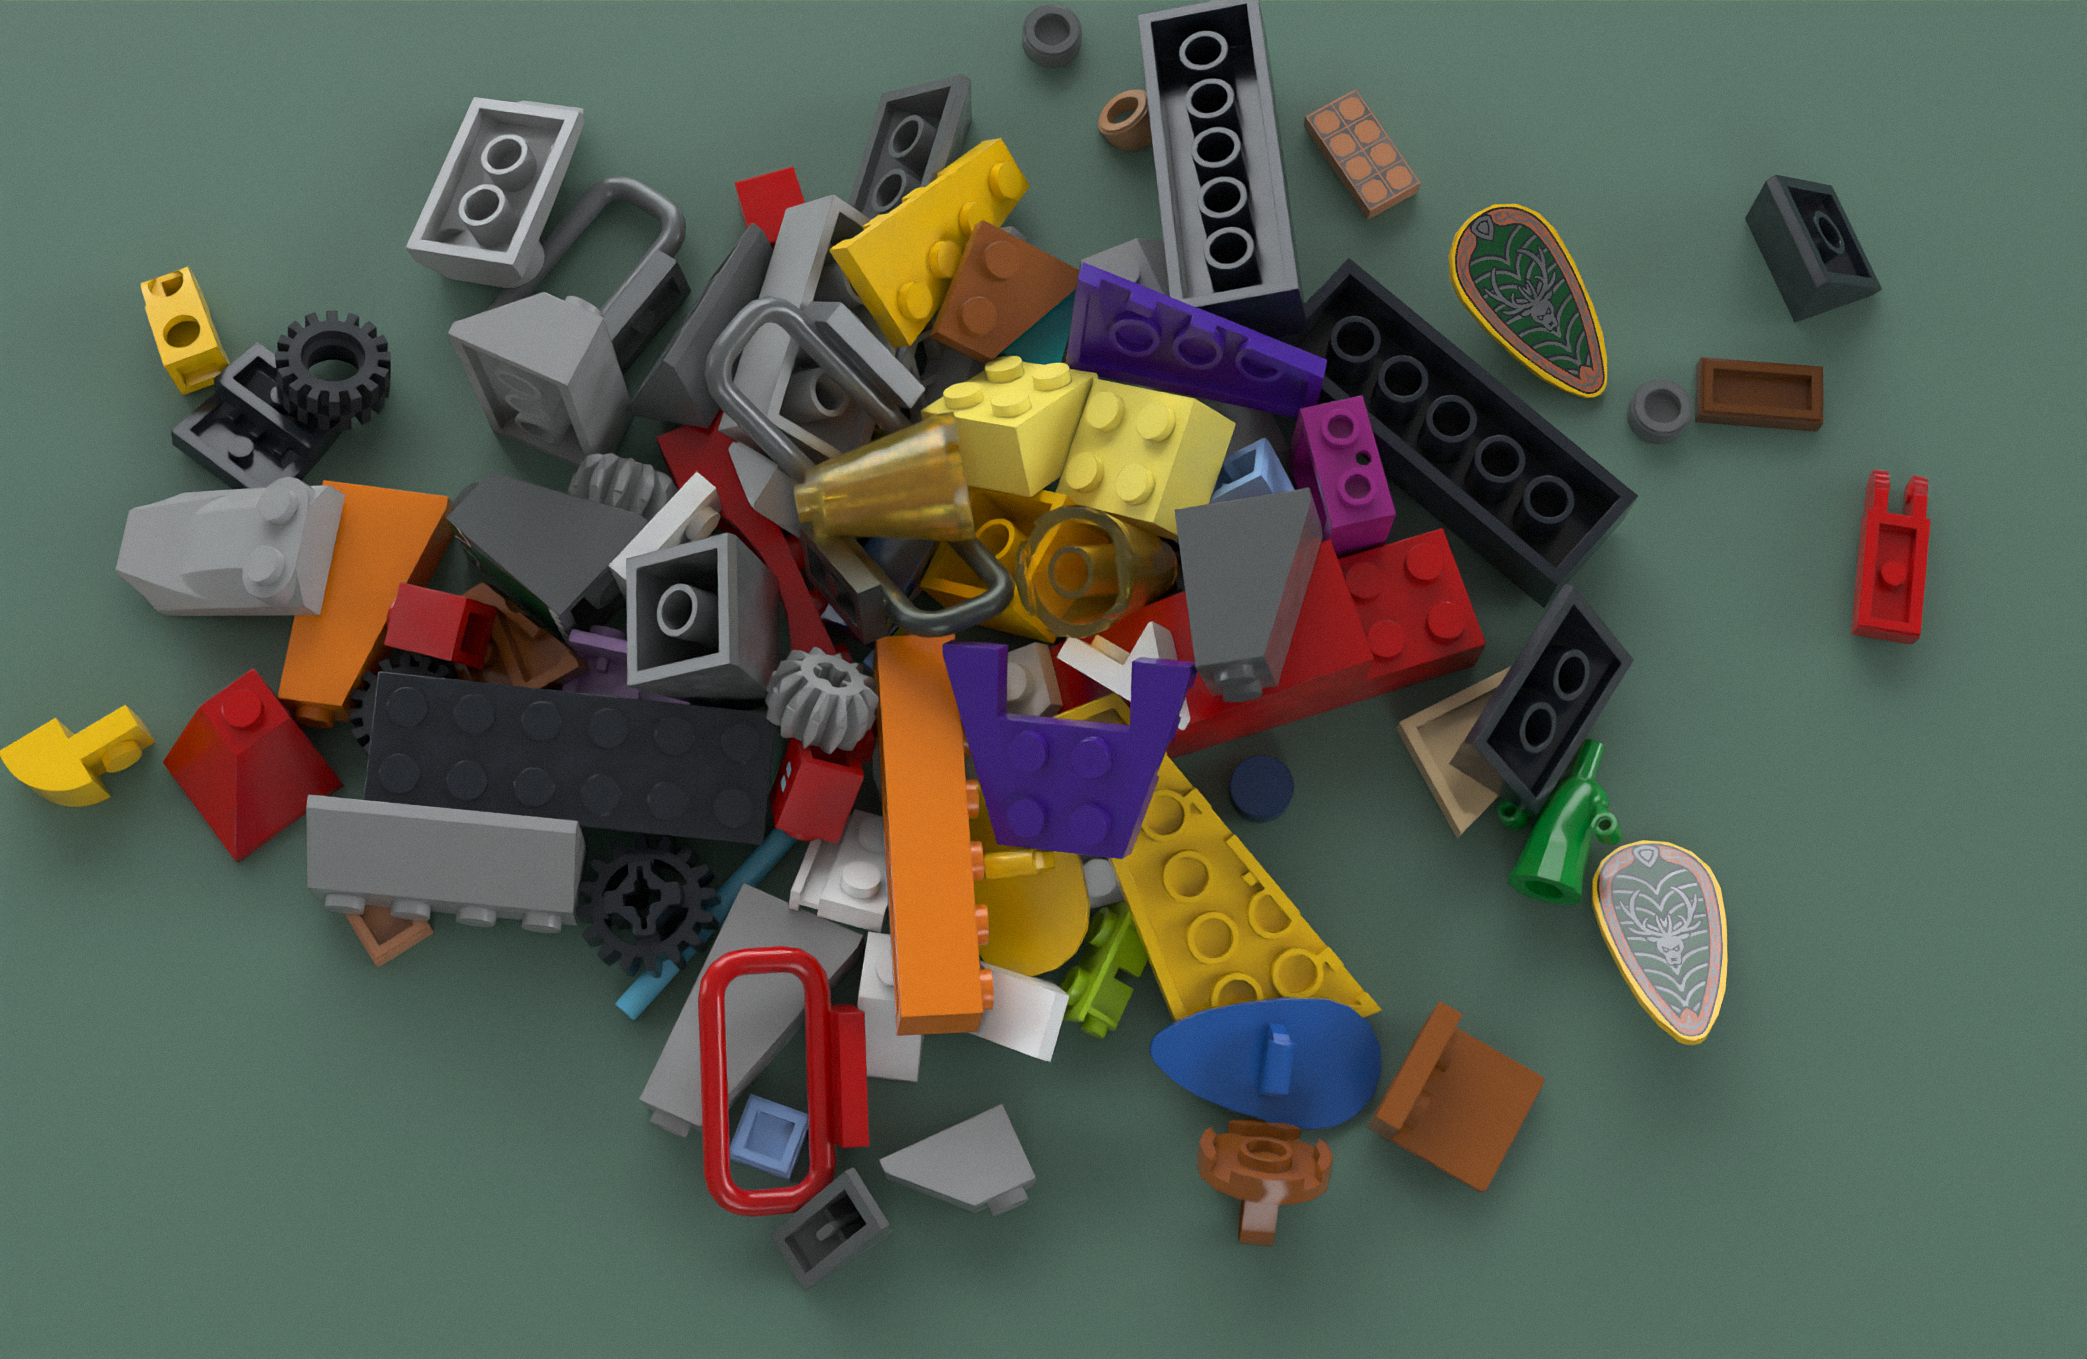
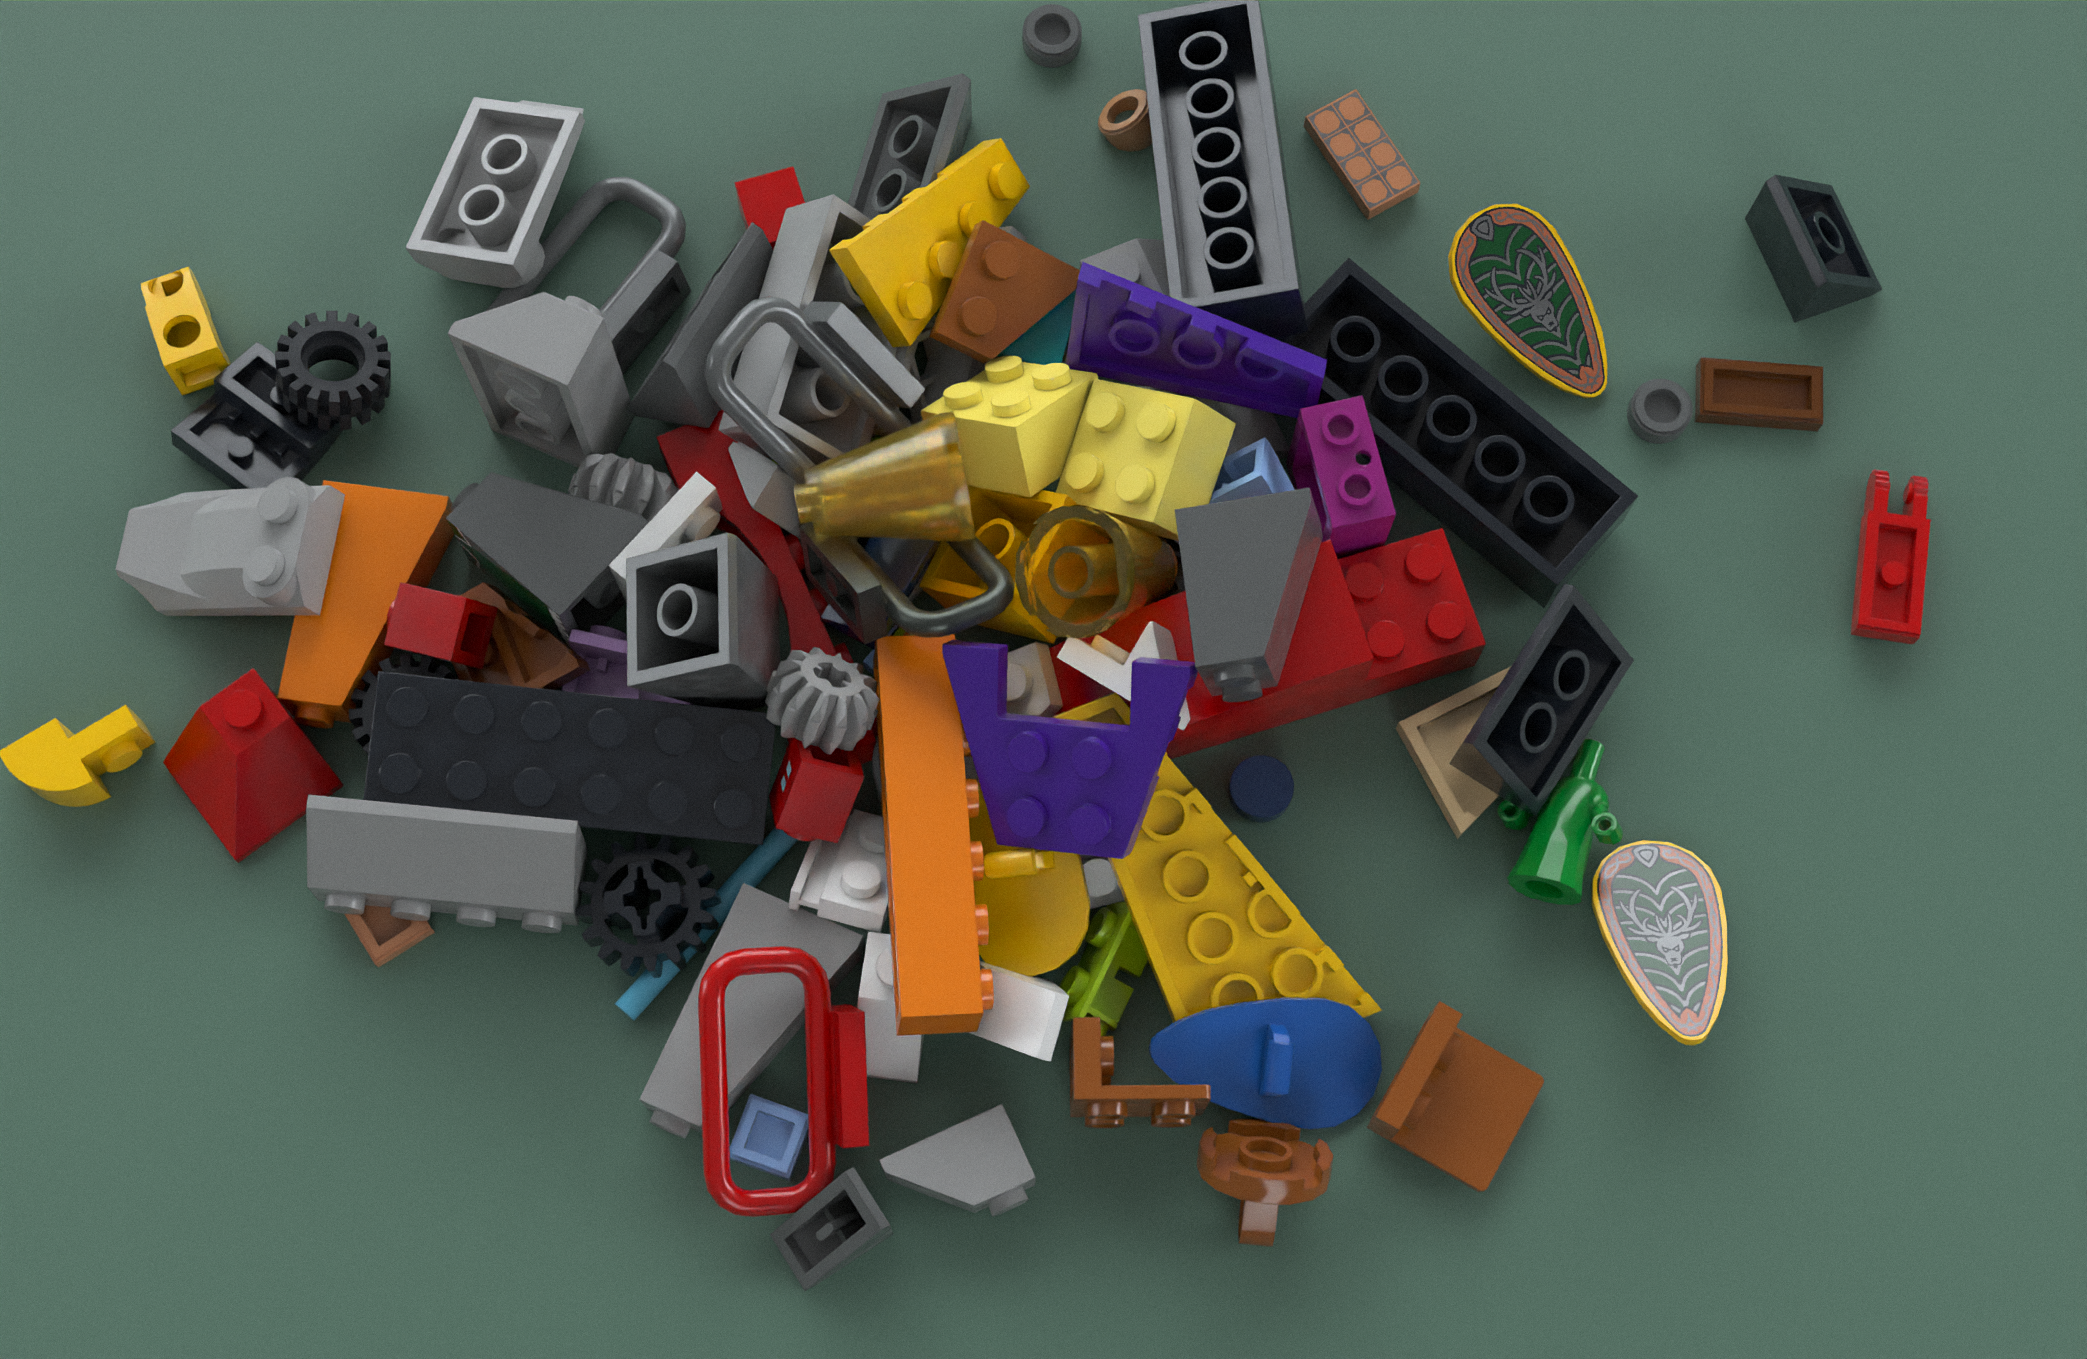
(1107, 1104): none -> dark orange bracket

